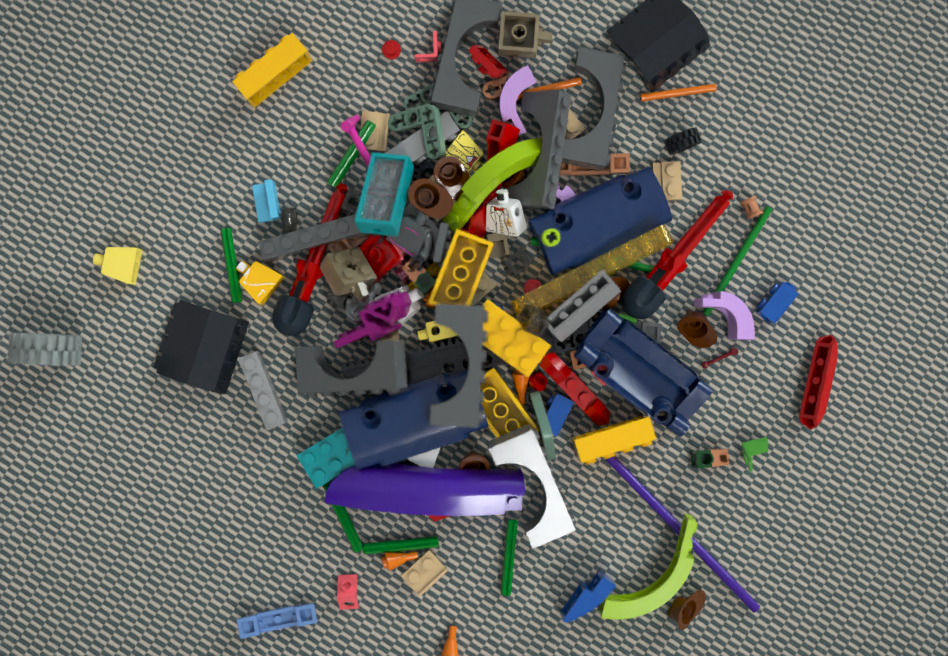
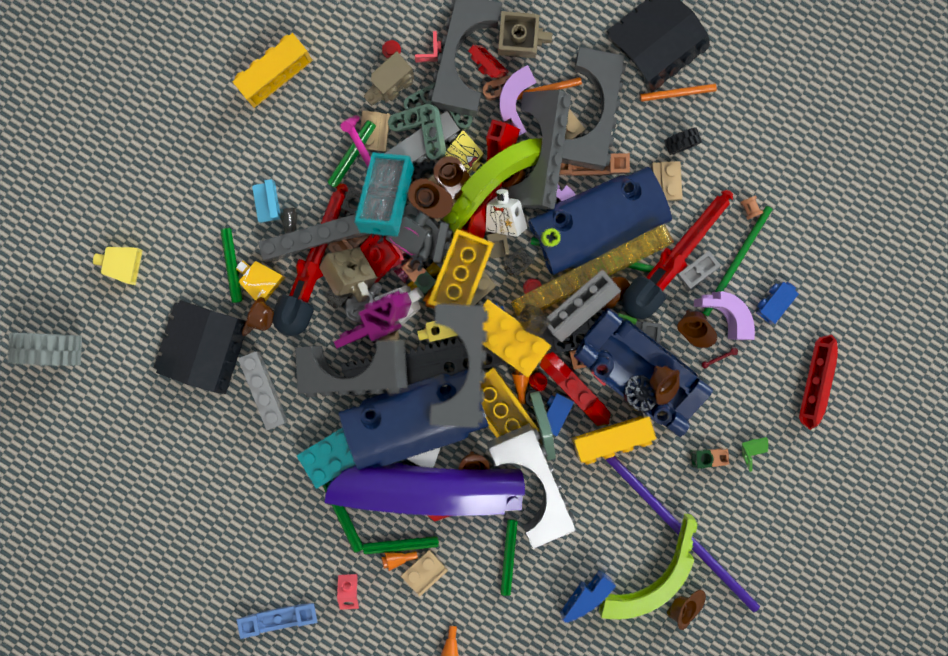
(259, 317): none -> reddish brown piece
(389, 80): none -> dark tan hinge
(639, 394): none -> black wheel
(665, 383): none -> reddish brown piece
(699, 270): none -> light grey hinge

